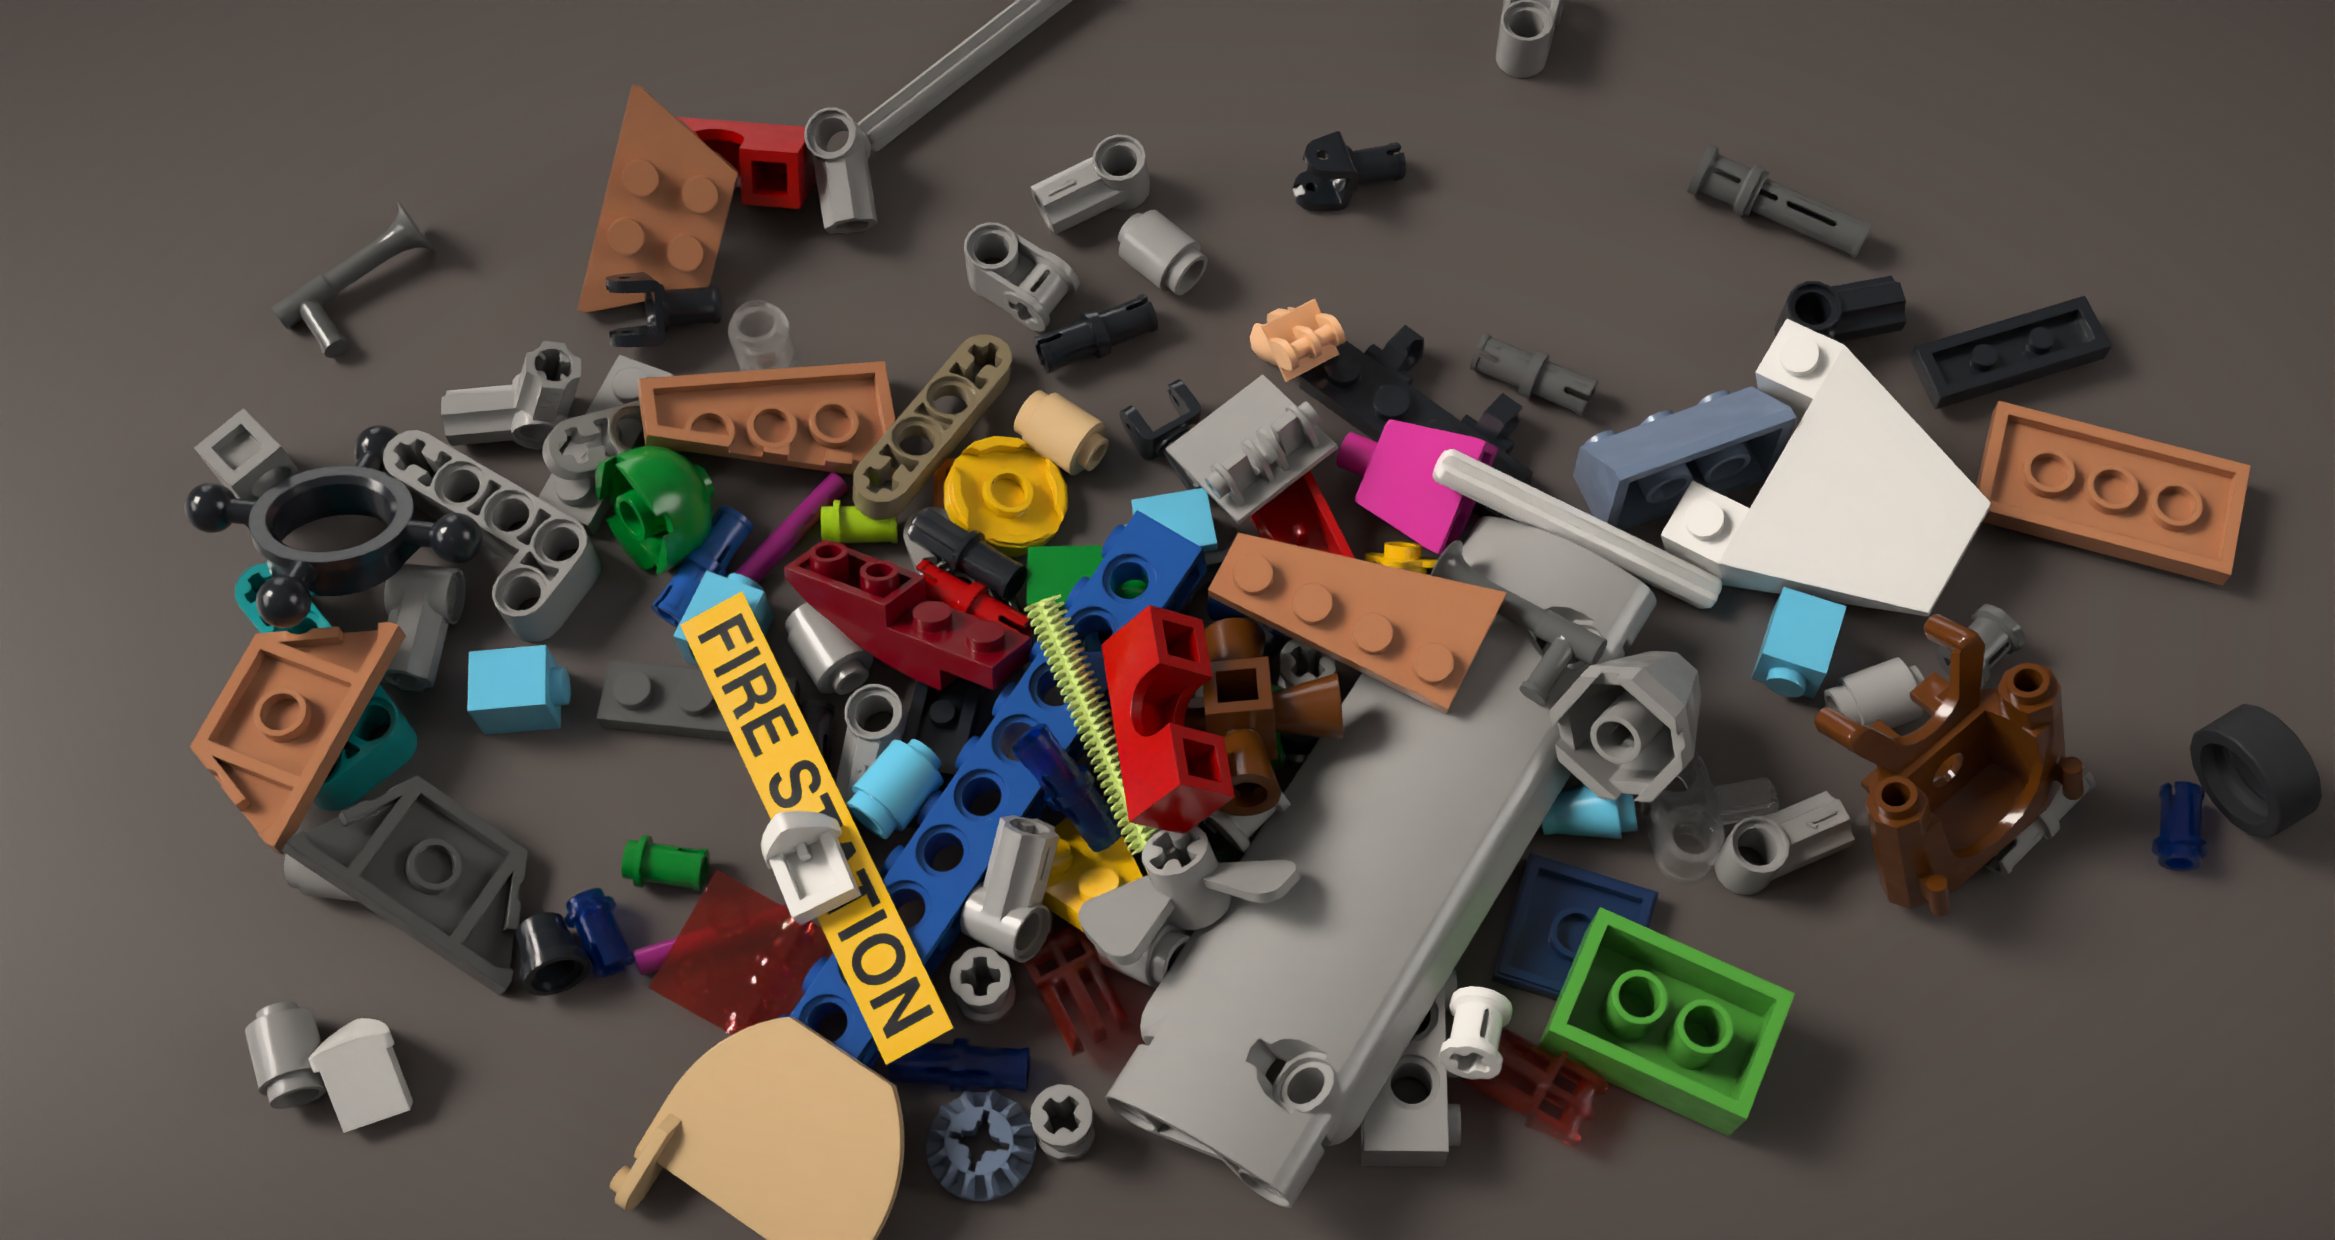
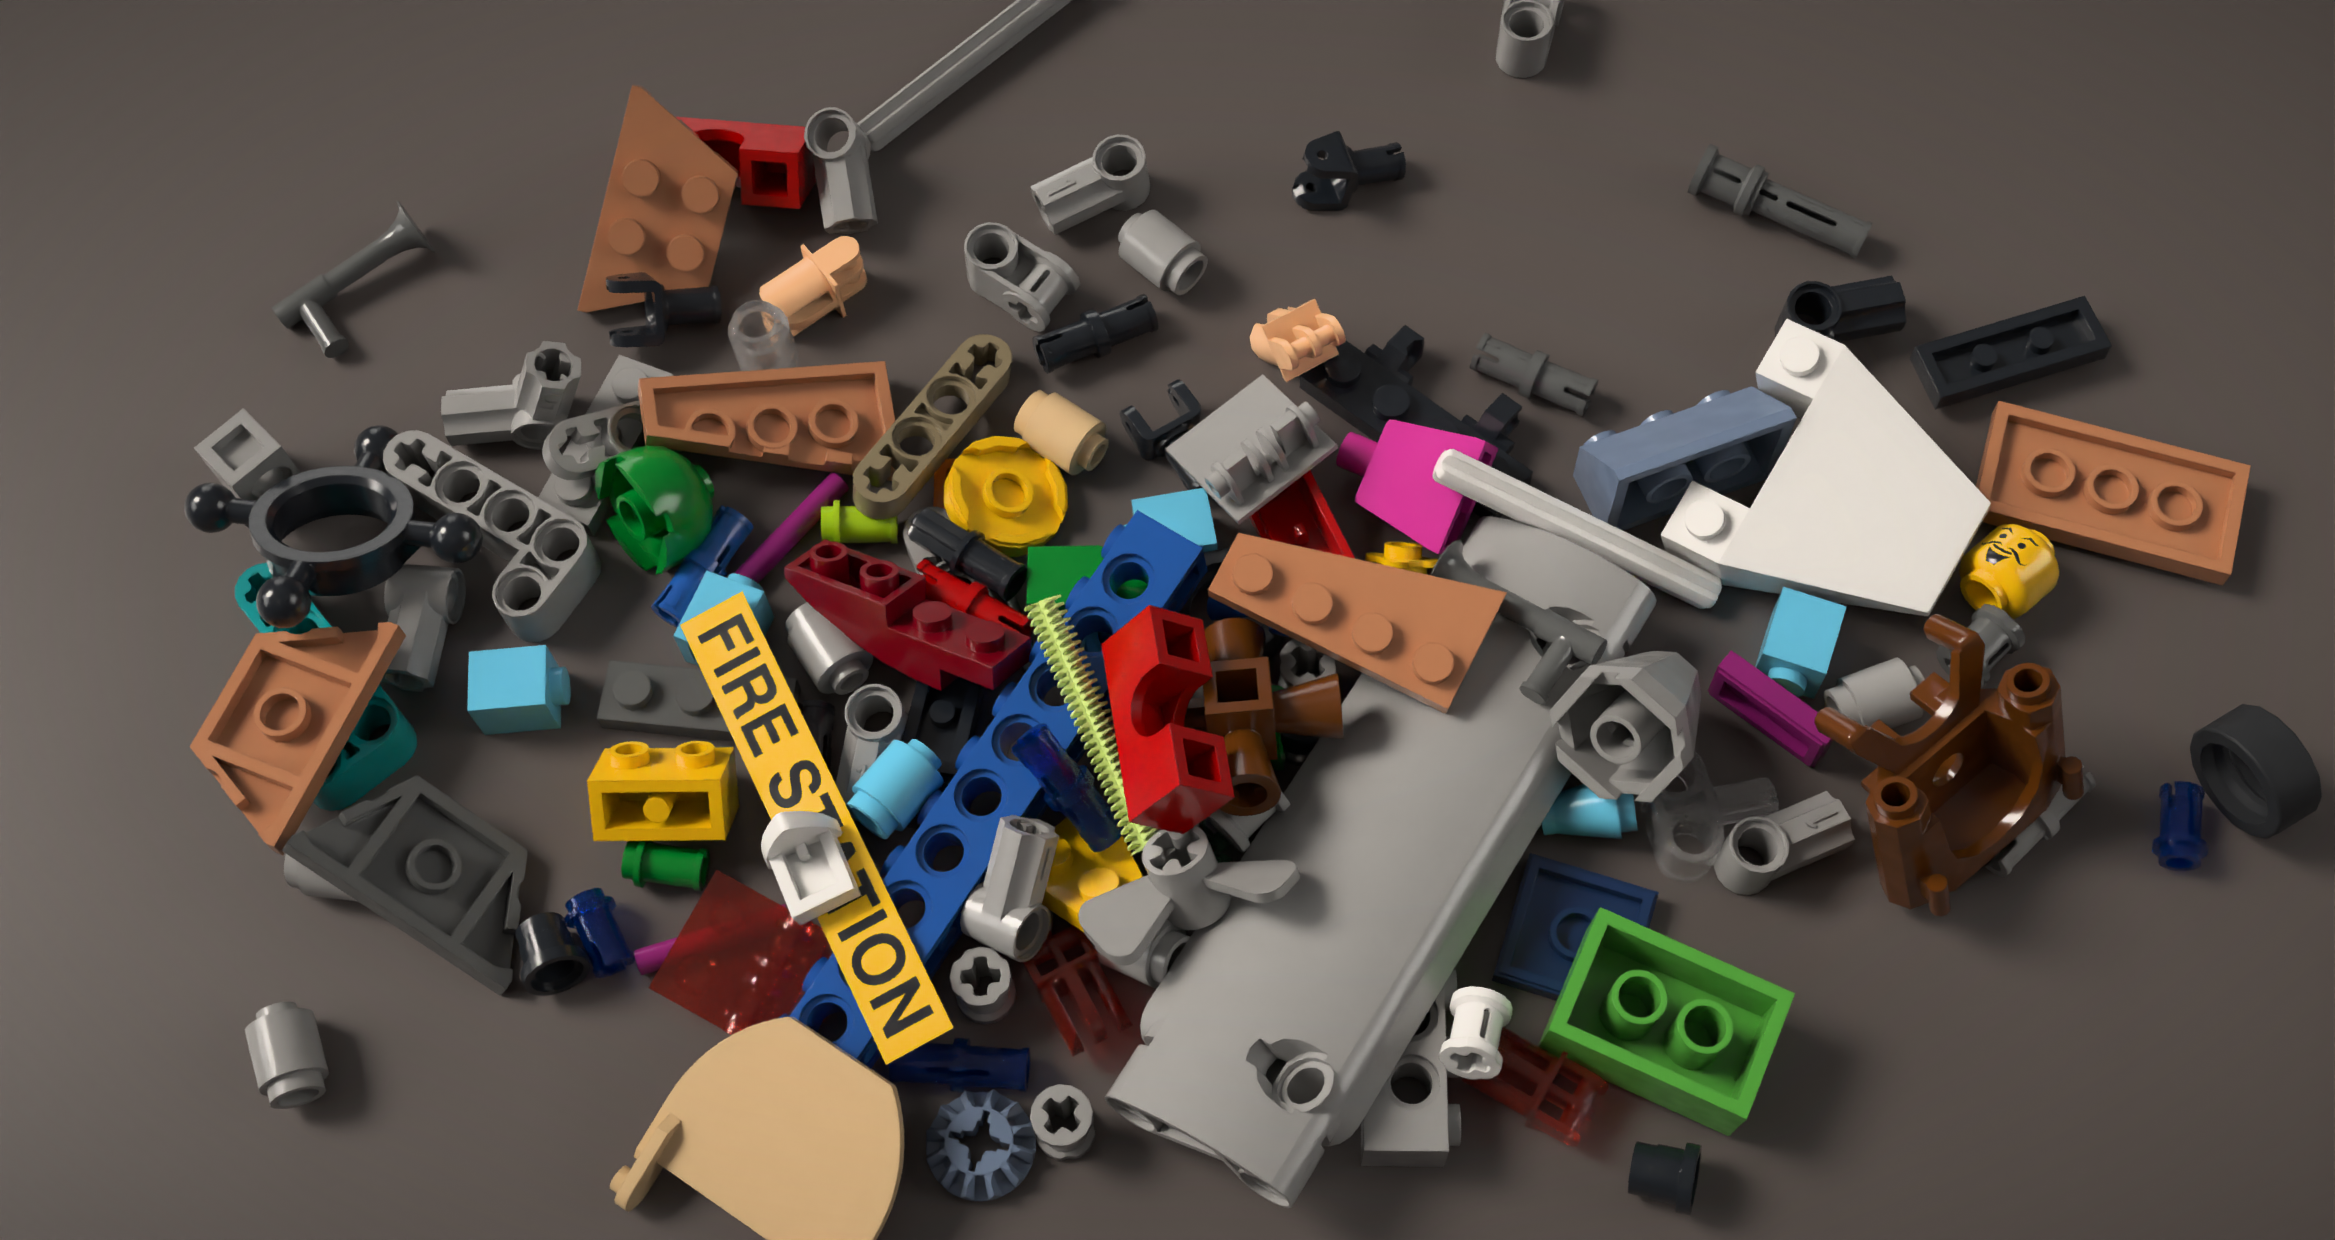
(362, 1074): white tile -> none
(663, 792): none -> yellow brick
(817, 283): none -> light nougat arm
(1666, 1174): none -> black piece
(1769, 708): none -> magenta tile
(2009, 570): none -> yellow head

